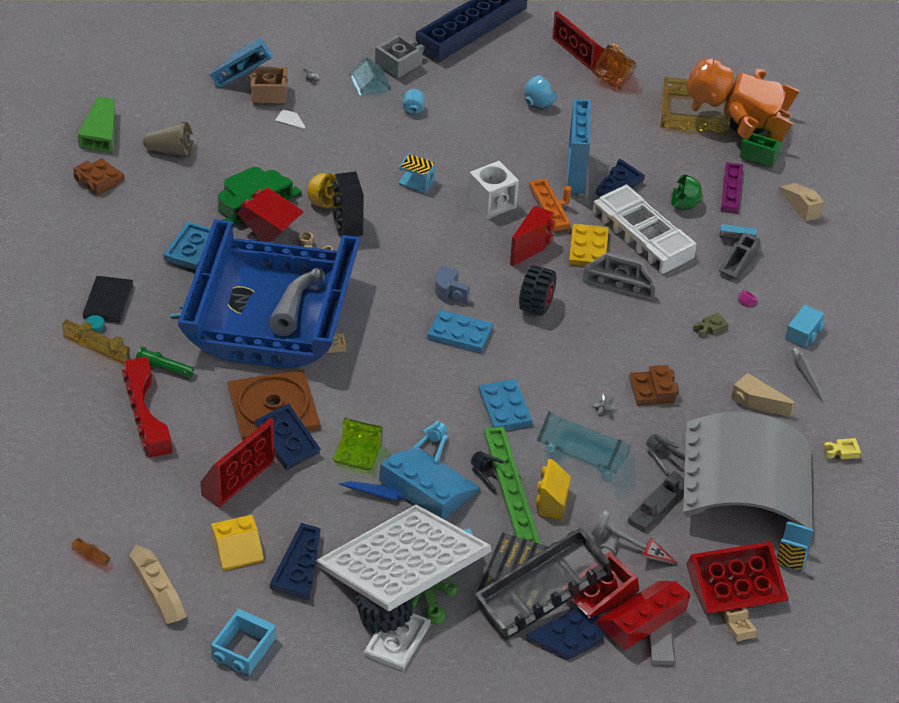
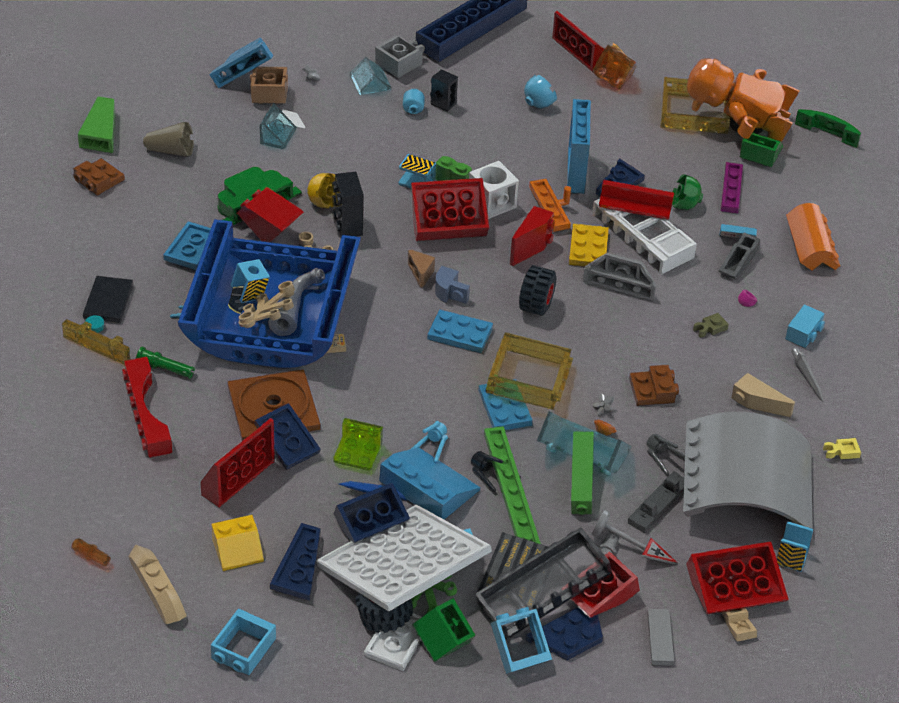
(252, 315): none -> tan plant
(254, 283): none -> medium azure piece
(276, 128): none -> clear light blue slope
(371, 513): none -> dark blue slope
(421, 266): none -> medium nougat slope
(444, 90): none -> black brick
(444, 630): none -> green slope
(449, 209): none -> red slope
(451, 170): none -> bright green brick
(522, 391): none -> clear yellow window
(538, 636): none -> medium azure window
(553, 491): yellow slope -> none
(582, 473): none -> bright green slope
(604, 428): none -> orange animal
(636, 199): none -> red panel
(645, 613): red slope -> none
(804, 200): tan slope -> none
(812, 236): none -> orange brick
(830, 124): none -> green slope

